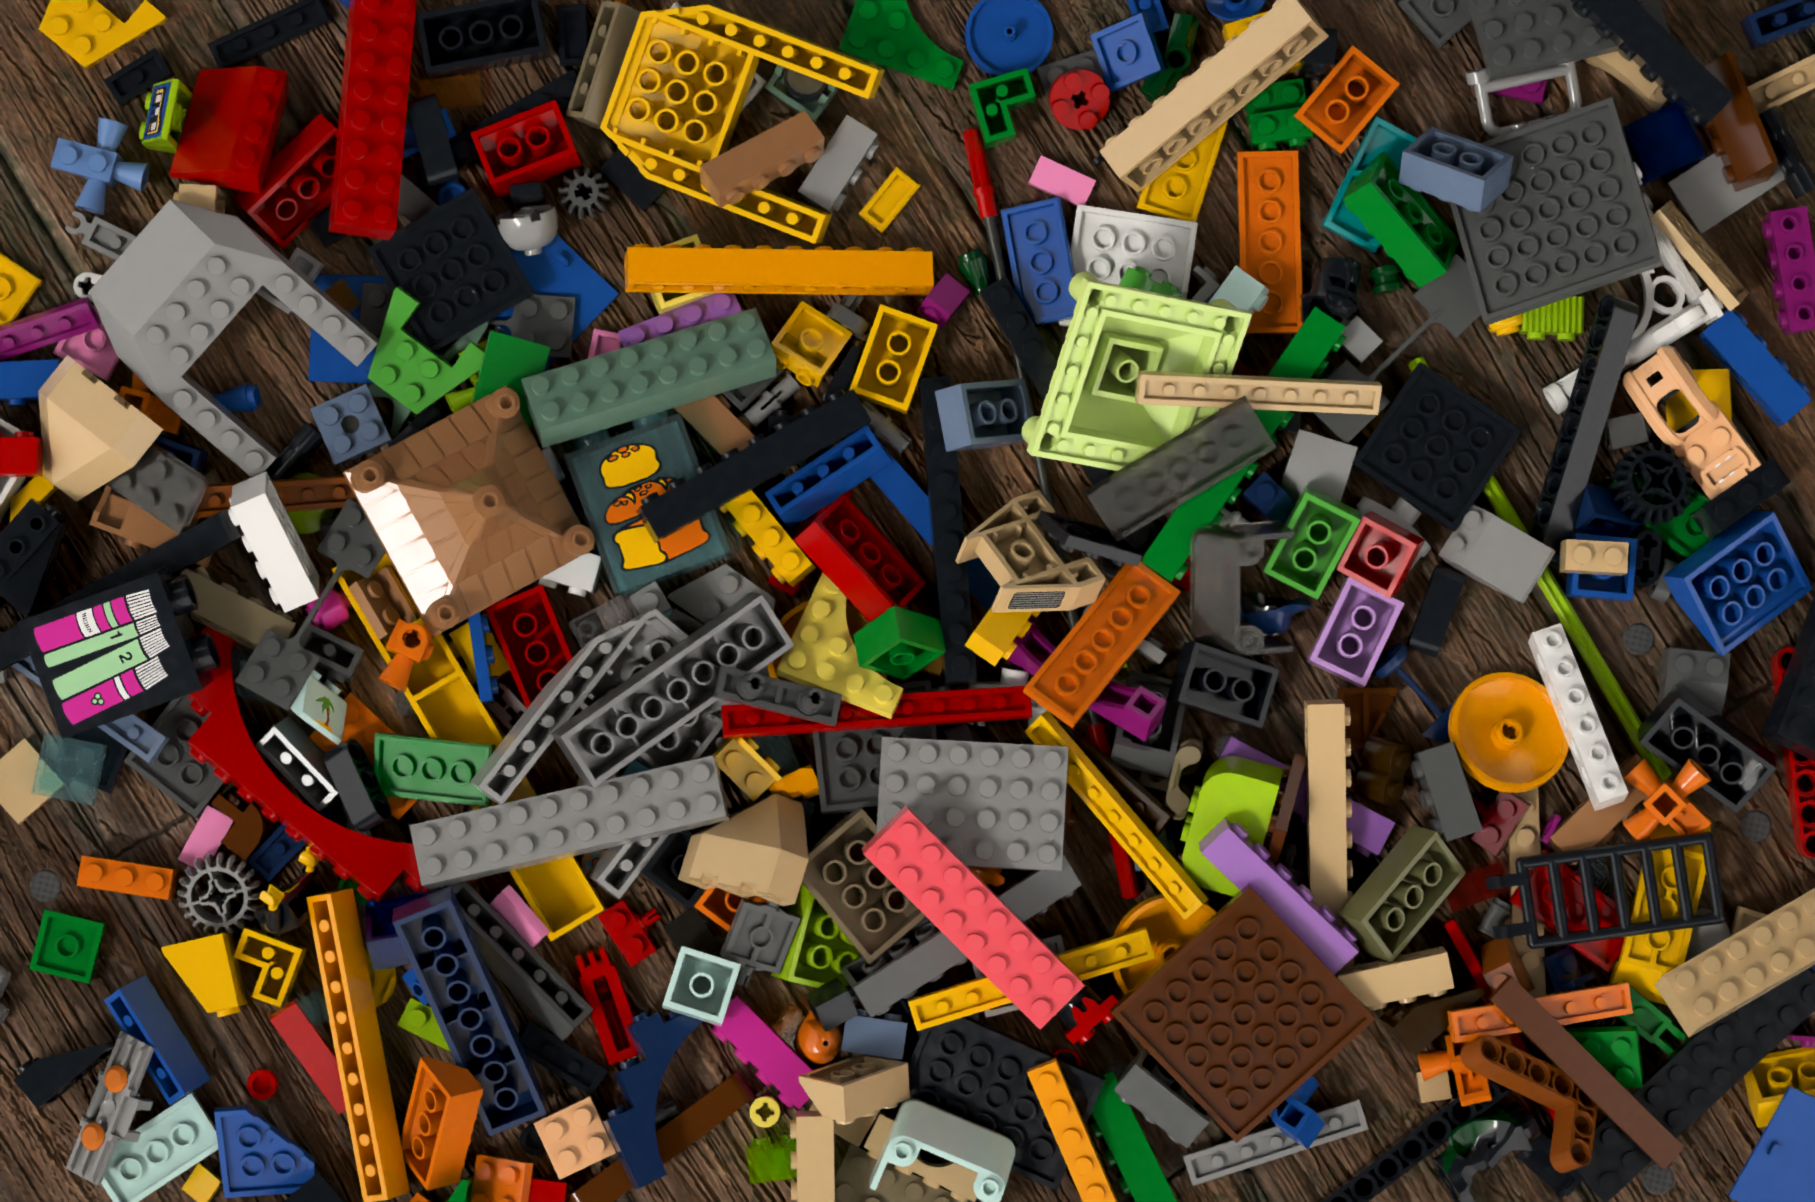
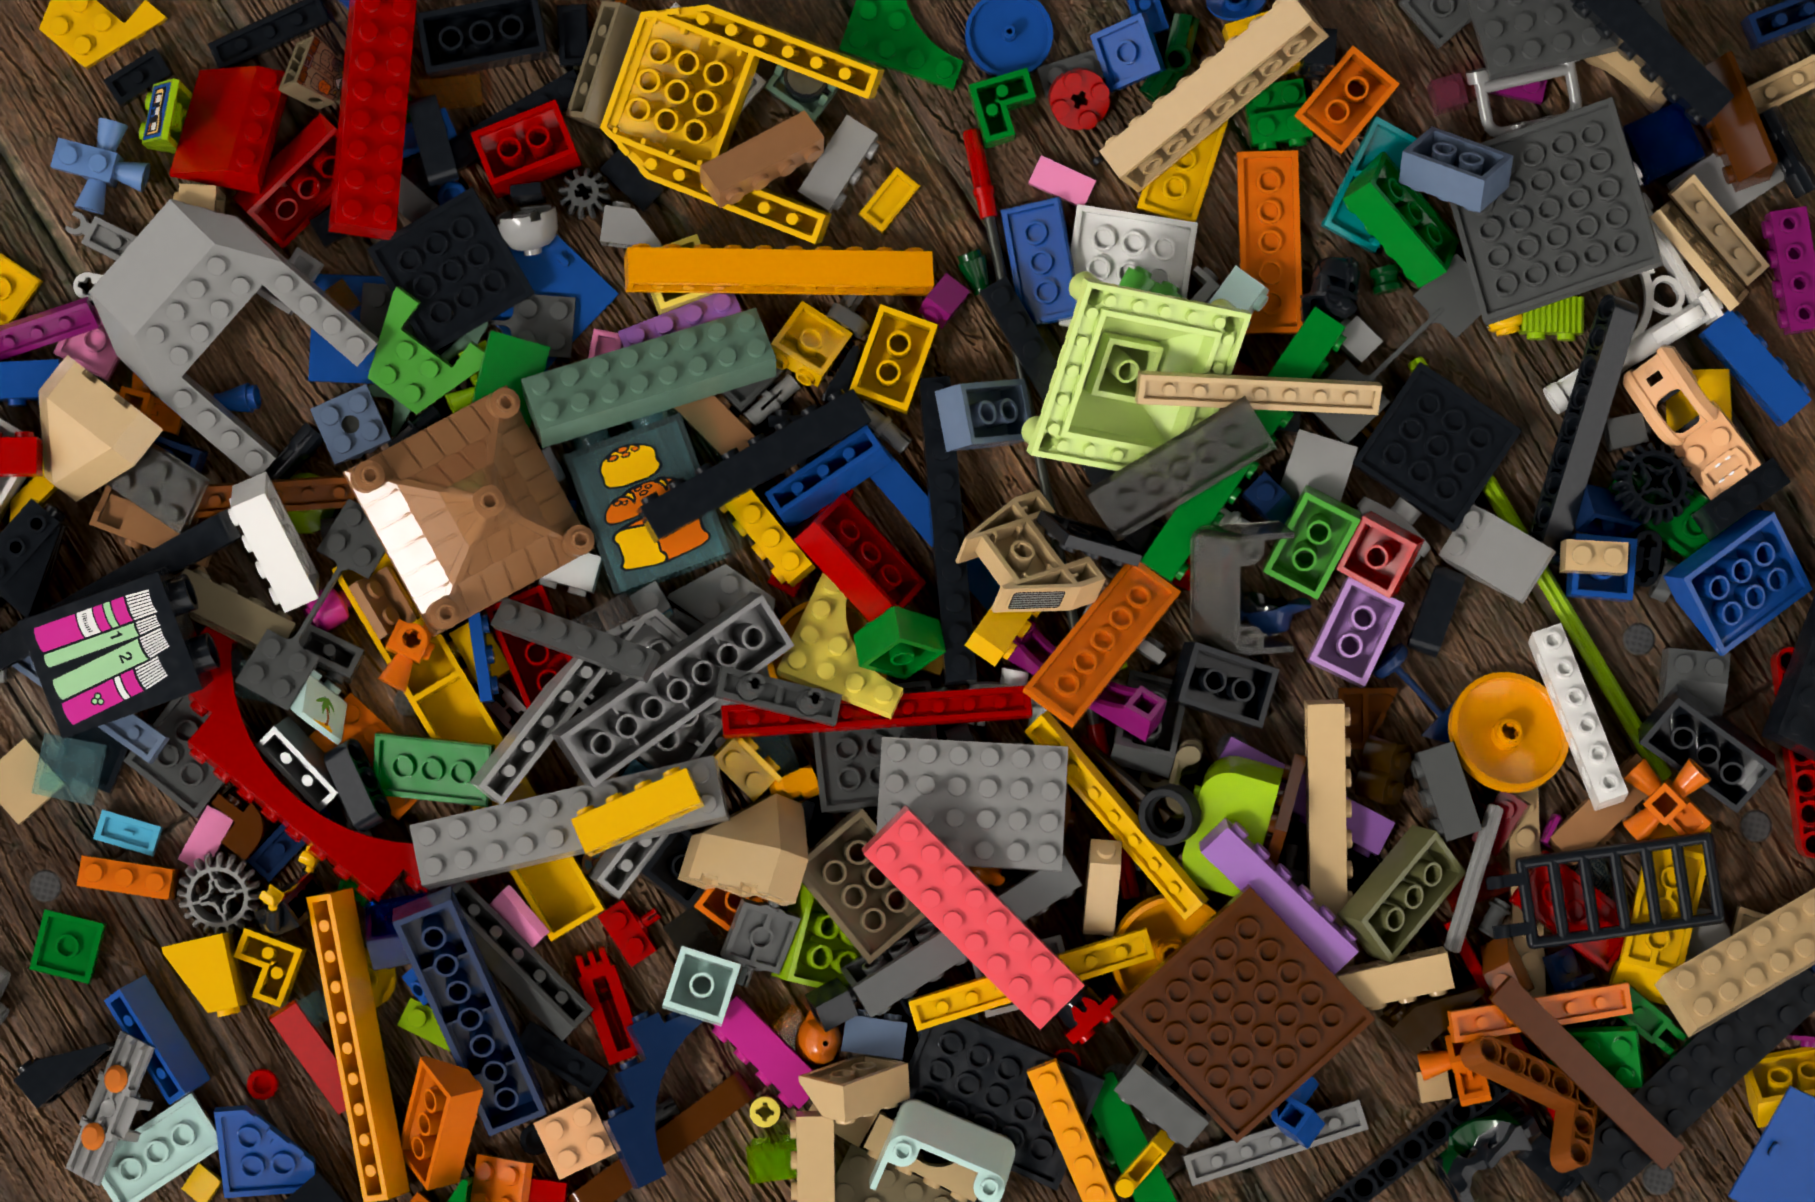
(128, 832): none -> medium azure plate
(313, 74): none -> dark tan torso
(576, 640): none -> dark grey plate
(625, 227): none -> light grey slope
(637, 811): none -> yellow brick
(1102, 887): none -> tan slope
(1143, 1164): none -> yellow piece
(1150, 825): none -> black tyre
(1447, 94): none -> clear pink brick
(1473, 878): none -> light grey axle
(1718, 229): none -> tan plate

